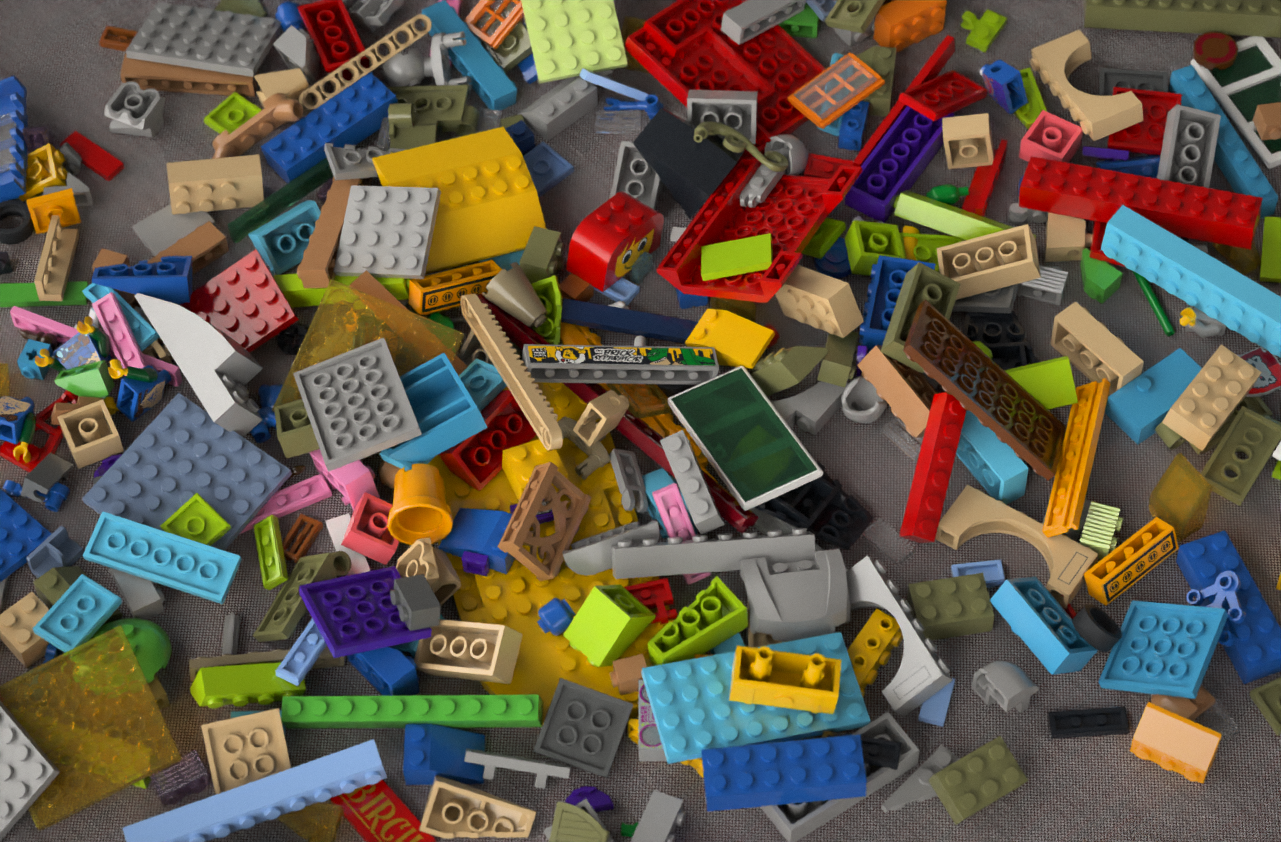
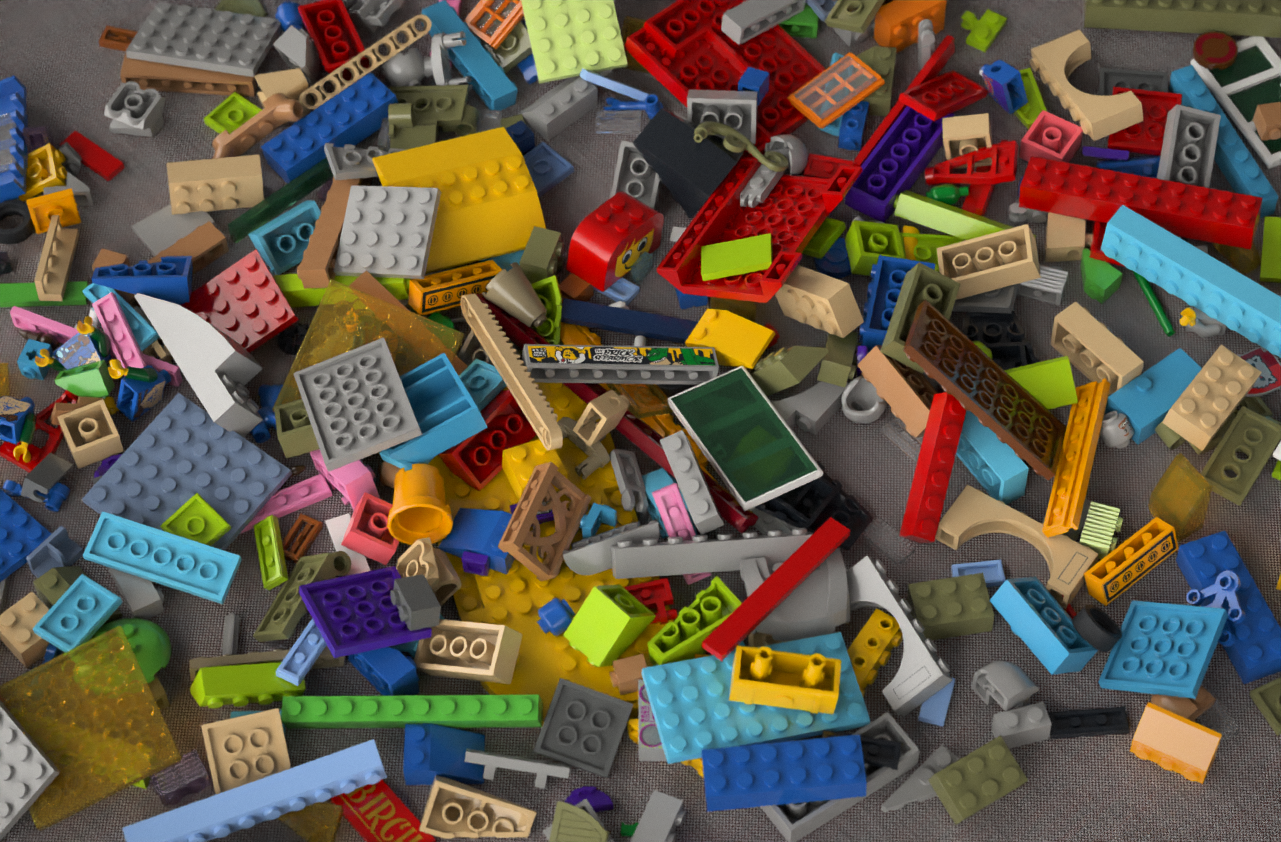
(597, 515): none -> dark azure bracket
(756, 81): none -> blue brick
(775, 589): none -> red tile
(925, 42): none -> light grey hinge
(1002, 169): none -> red plate
(1022, 725): none -> light grey brick
(1116, 430): none -> light grey head

